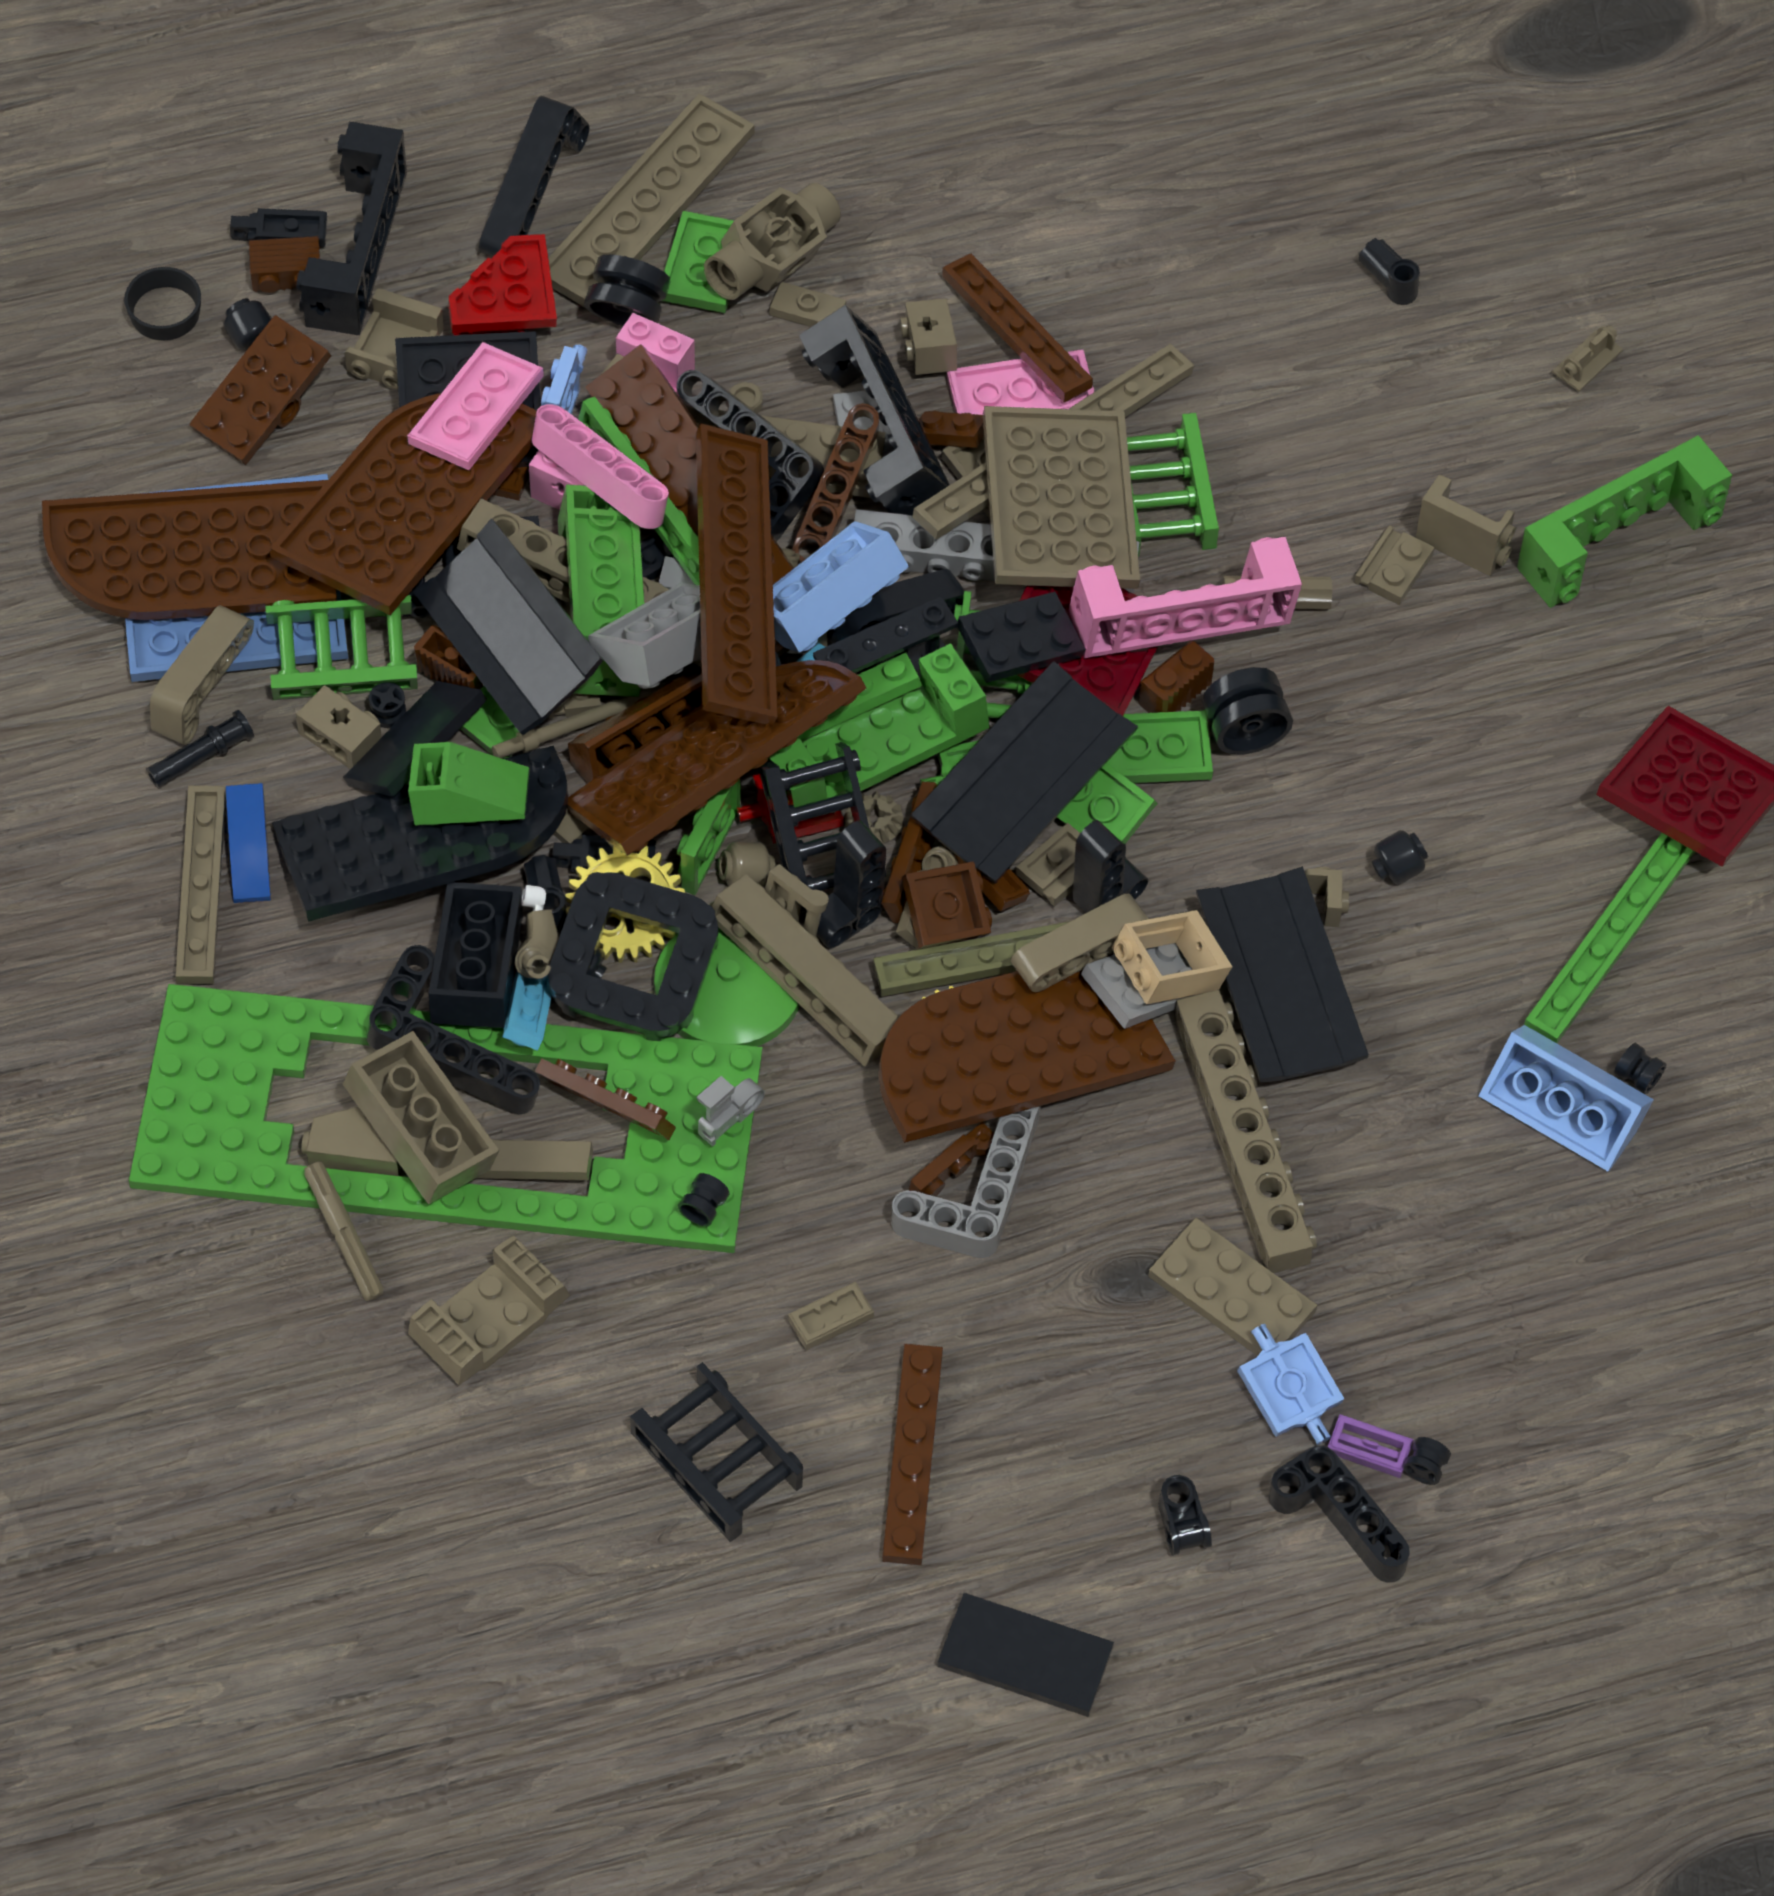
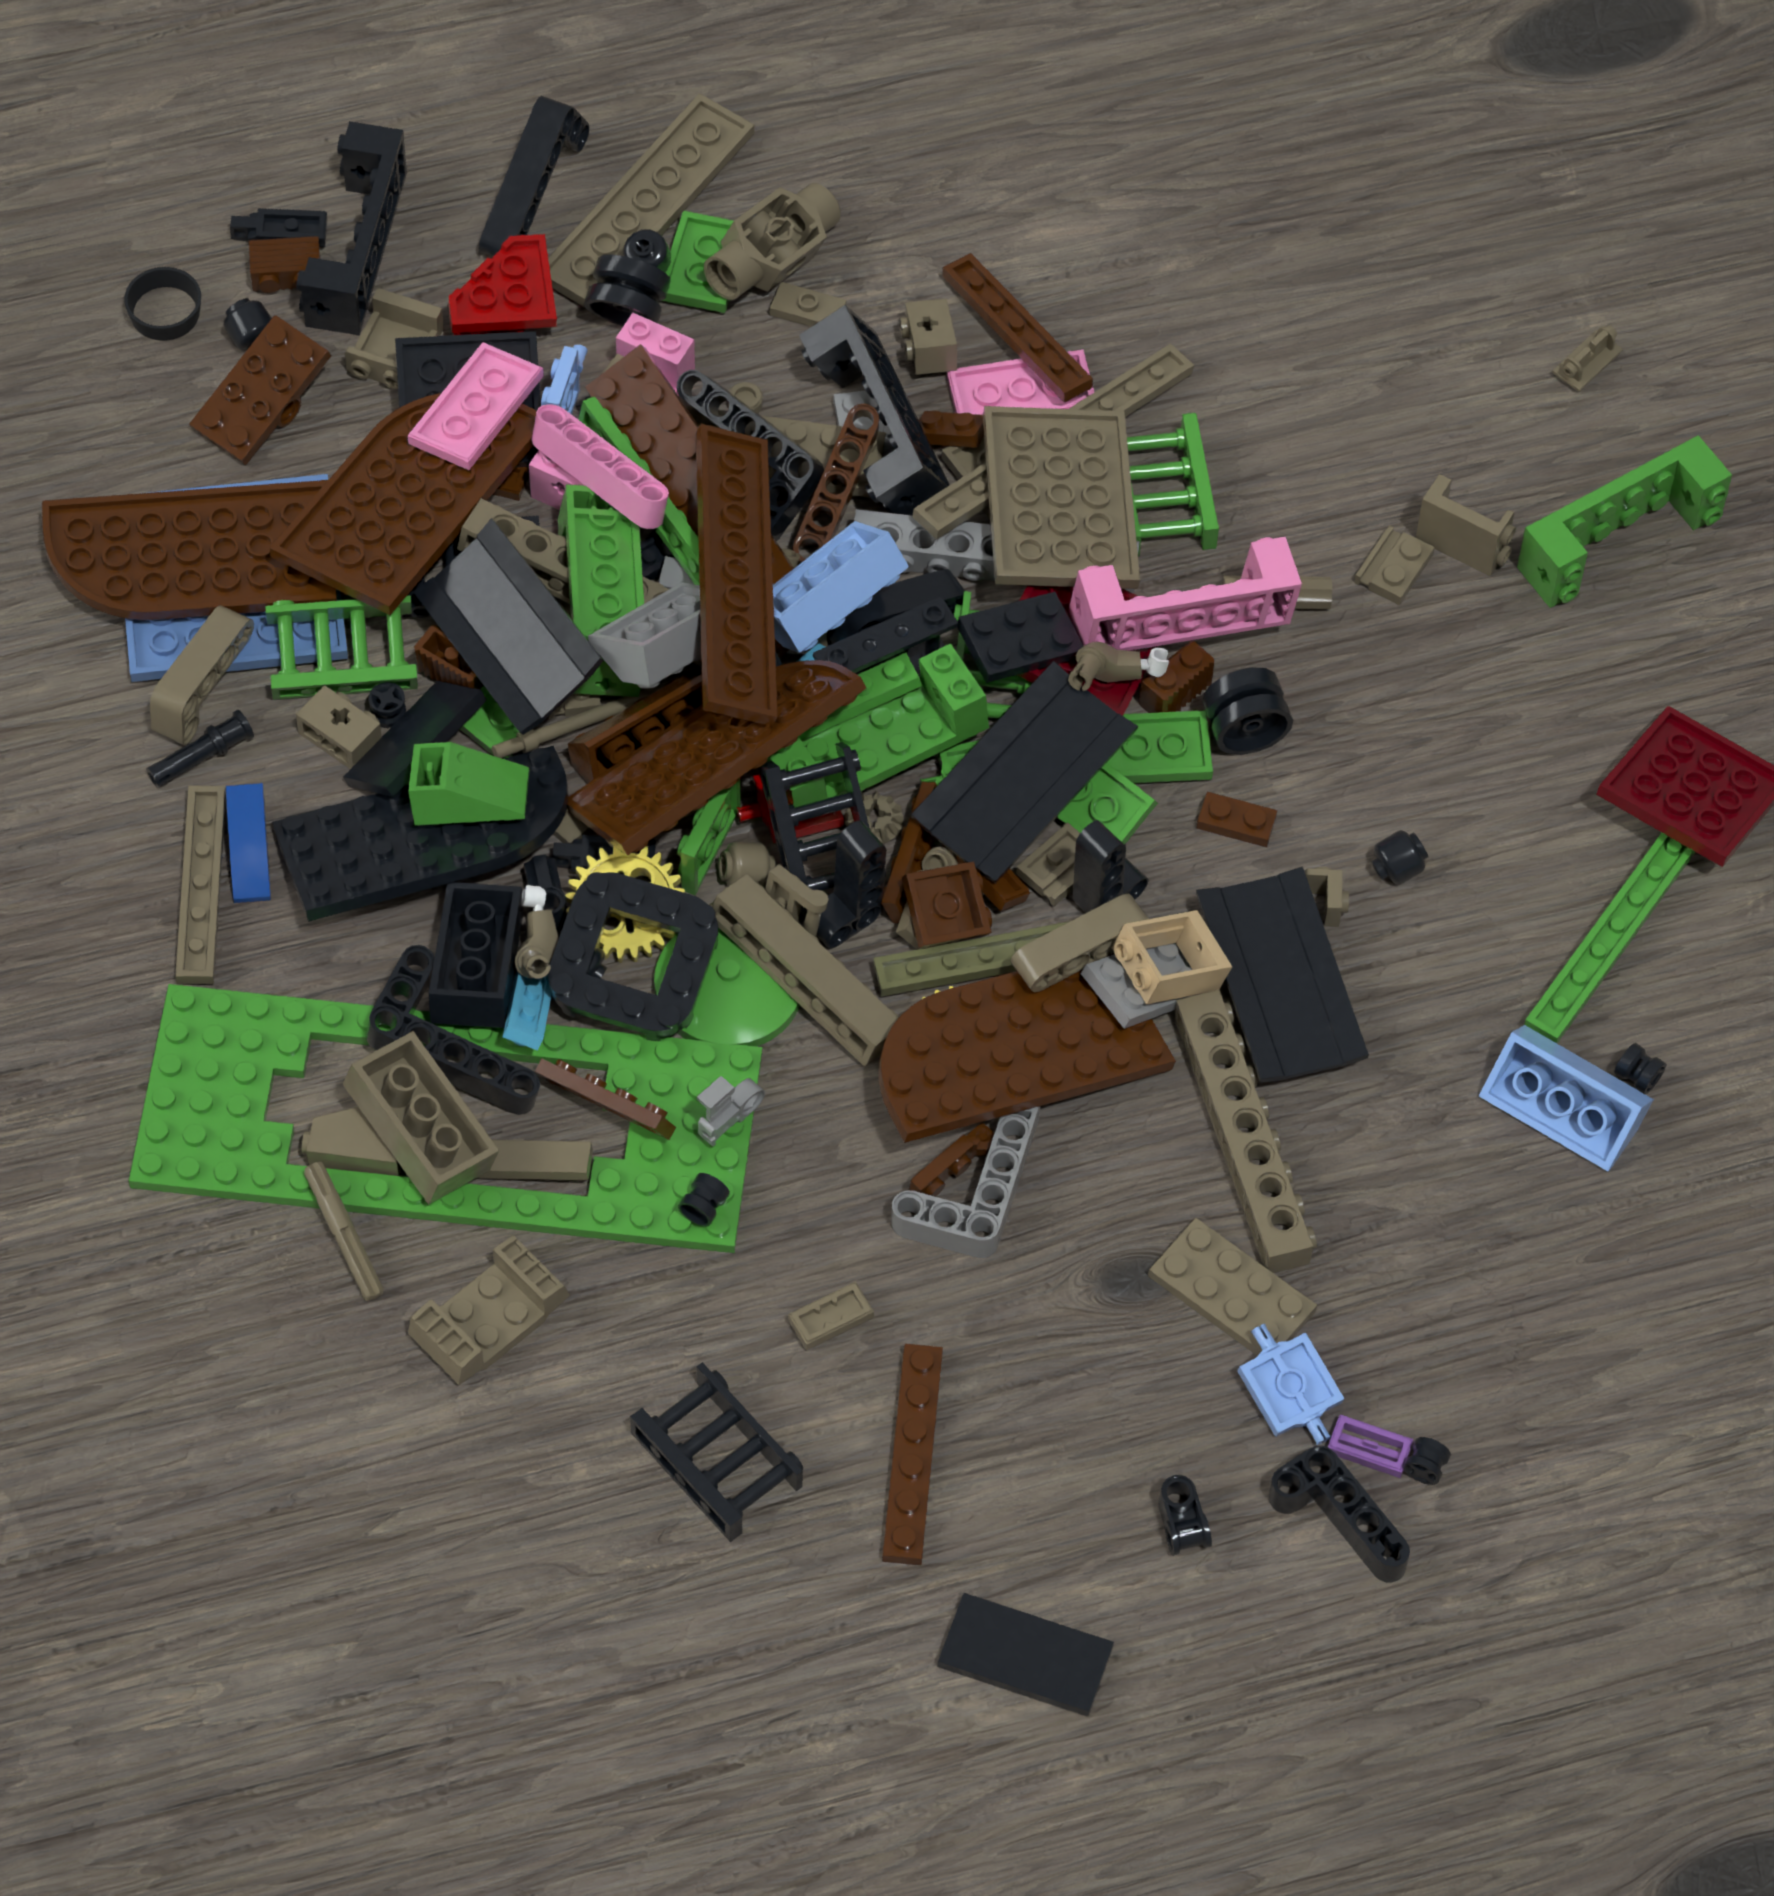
(649, 248): none -> black head
(1113, 665): none -> dark tan arm
(1236, 819): none -> reddish brown plate
(1396, 274): black piece -> none

